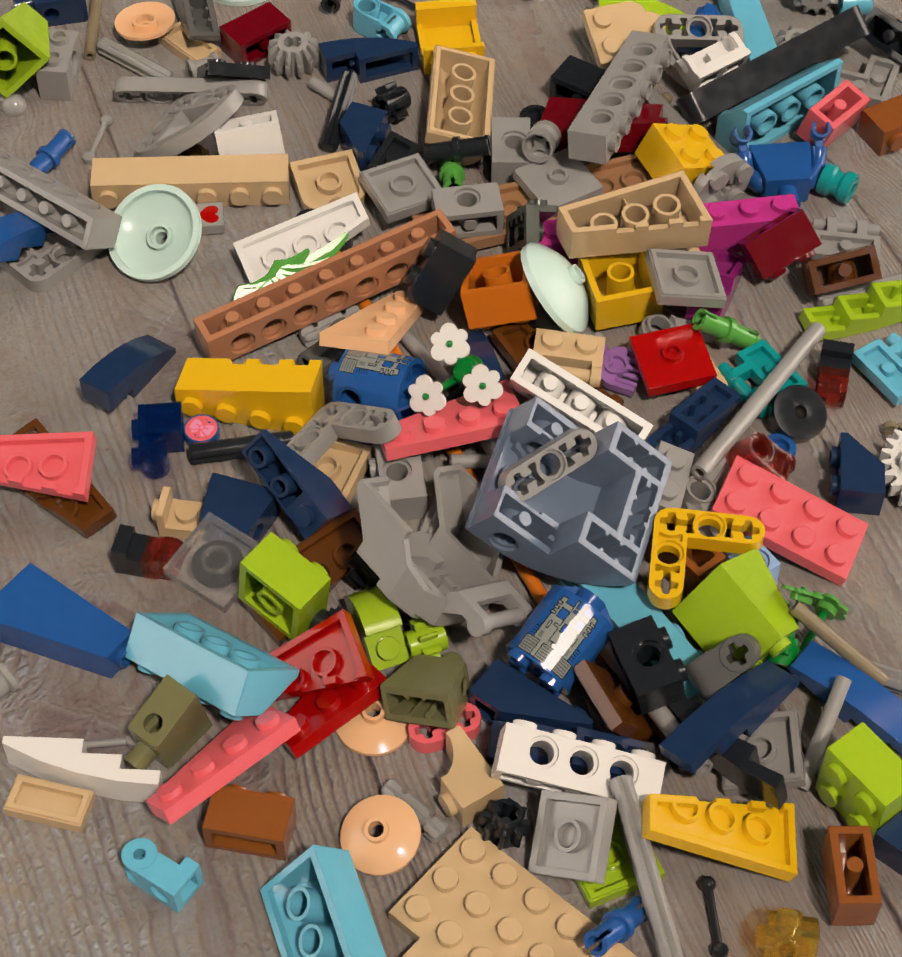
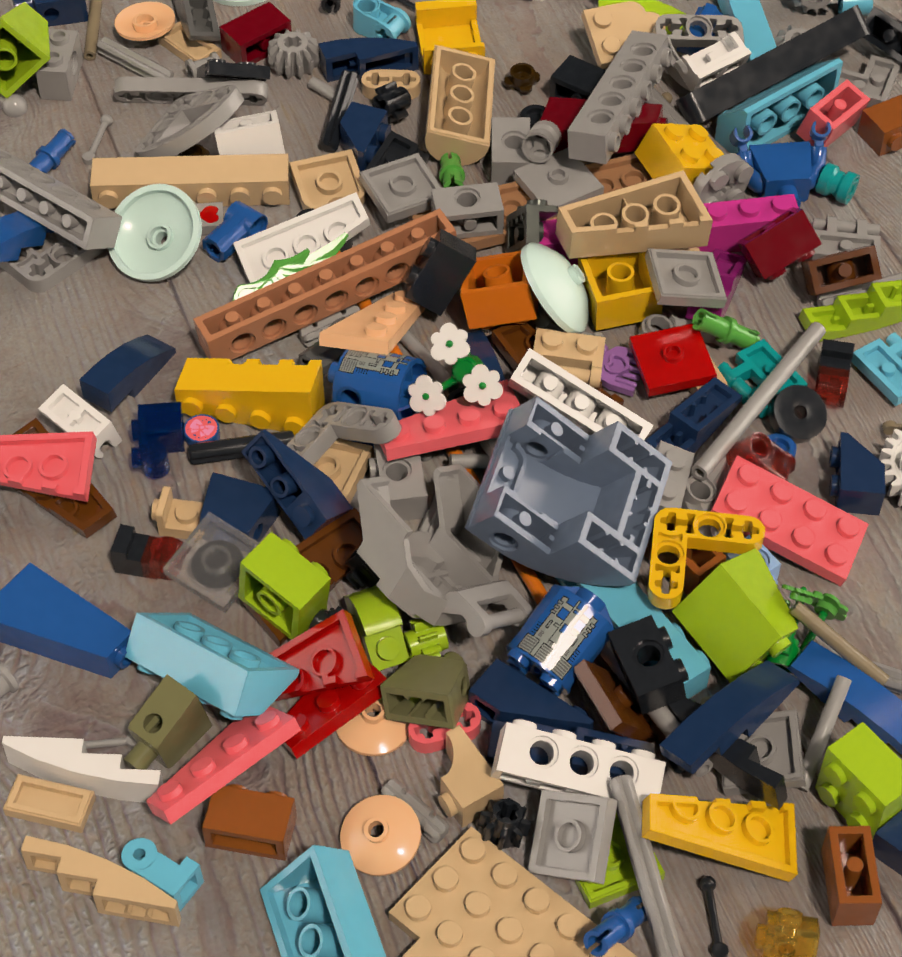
(76, 415): none -> white hinge
(112, 886): none -> tan slope
(238, 223): none -> blue piece
(385, 76): none -> tan beam
(457, 149): black pin -> none
(522, 77): none -> dark brown plate
(564, 463): light grey beam -> none
(718, 666): dark grey piece -> none

